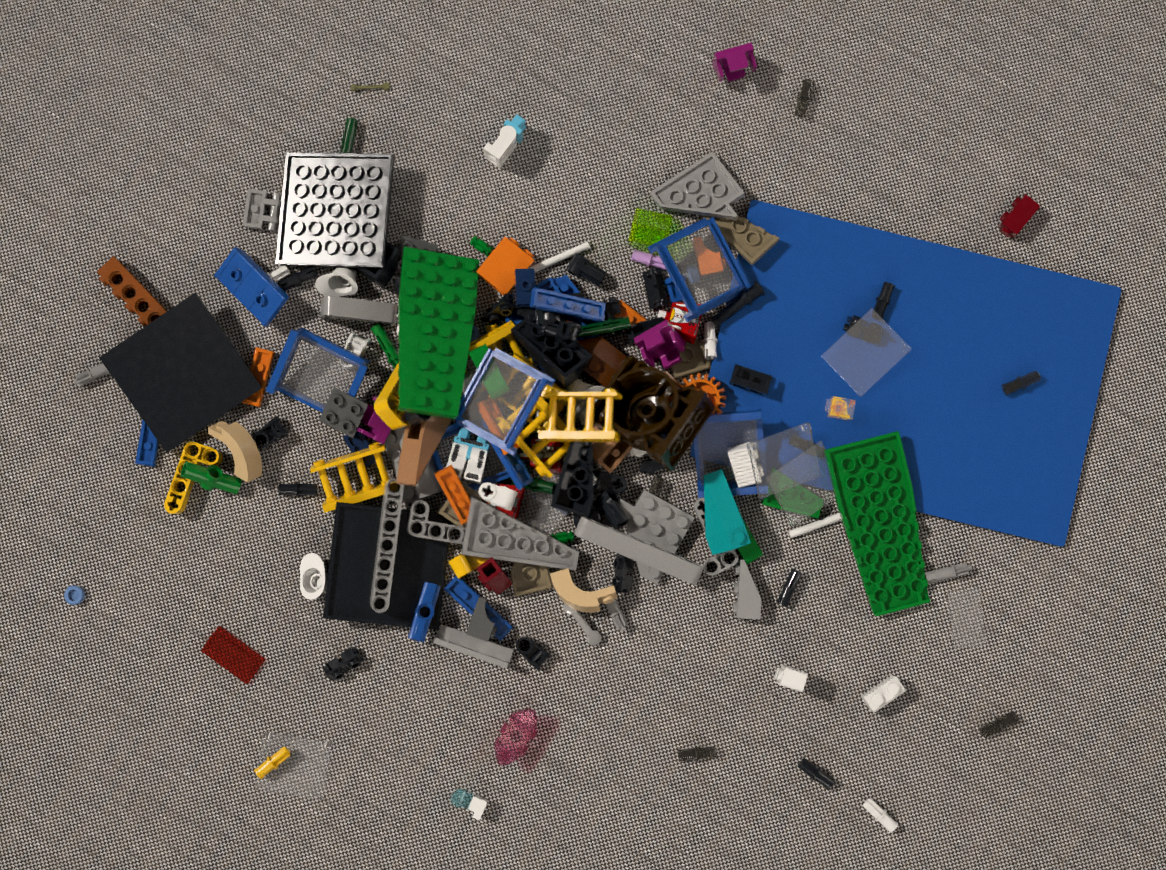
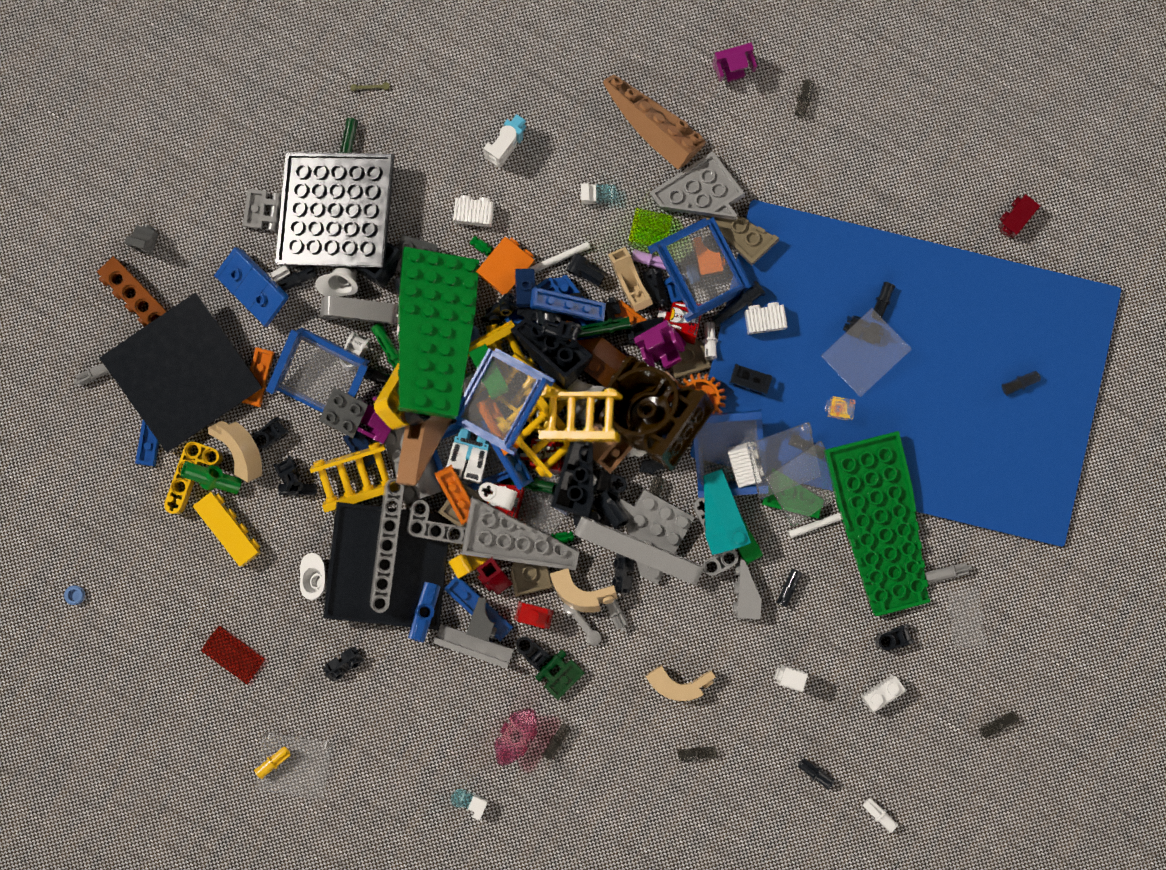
(143, 239): none -> dark grey arch
(227, 529): none -> yellow brick
(289, 474): none -> black connector
(377, 376): none -> black axle
(473, 211): none -> white brick
(534, 615): none -> red torso
(556, 742): none -> clear smoke axle
(563, 679): none -> dark green plate
(597, 193): none -> leg
(629, 279): none -> tan arch
(655, 124): none -> medium nougat wedge
(678, 691): none -> tan arch
(766, 318): none -> white brick
(897, 636): none -> black piece

